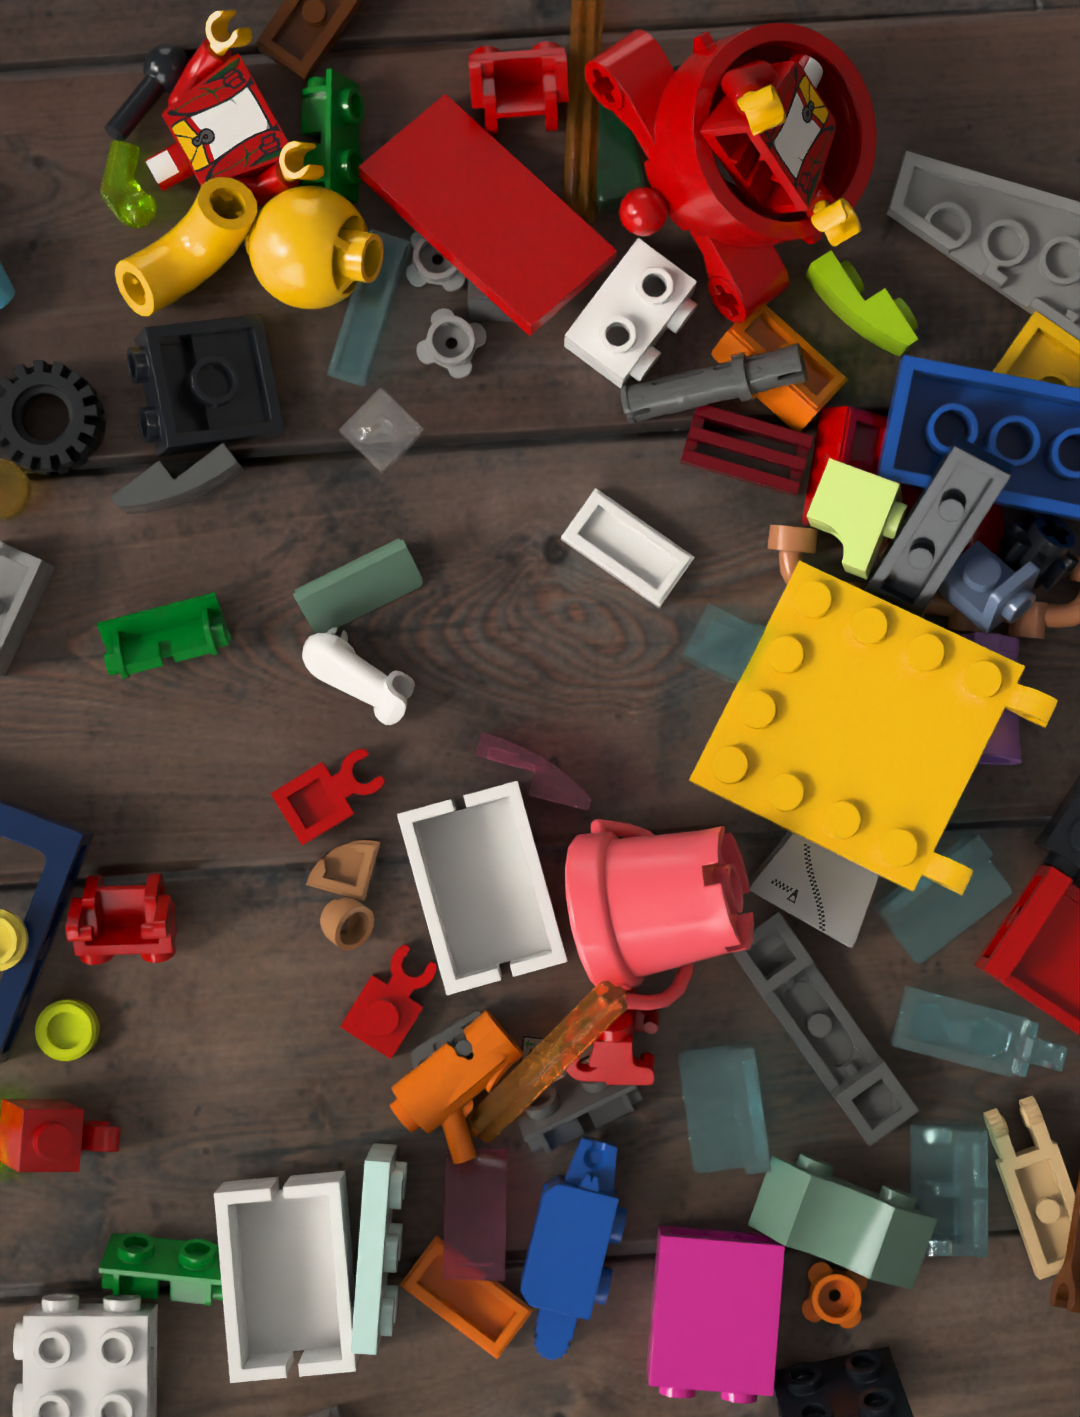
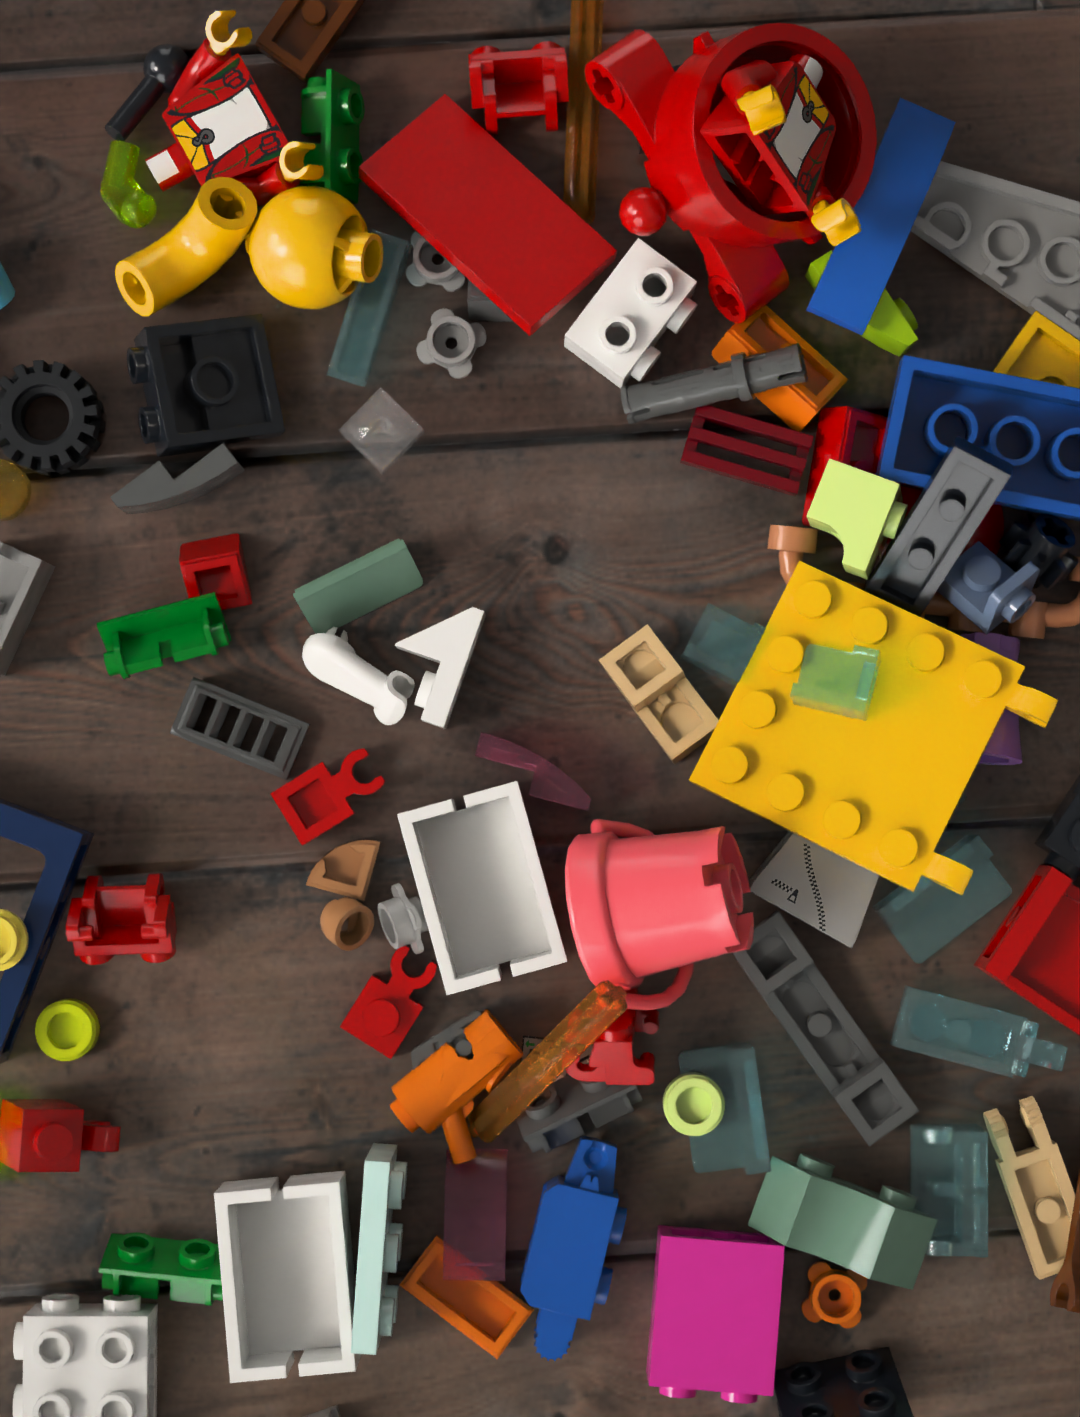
(192, 707): none -> dark grey slope
(216, 567): none -> red slope
(403, 920): none -> light grey plate
(452, 646): none -> white slope
(616, 162): clear green slope -> none
(627, 548): white tile -> none
(660, 693): none -> tan slope
(693, 1104): none -> yellowish green tile
(837, 680): none -> clear light blue panel
(886, 212): none -> blue slope

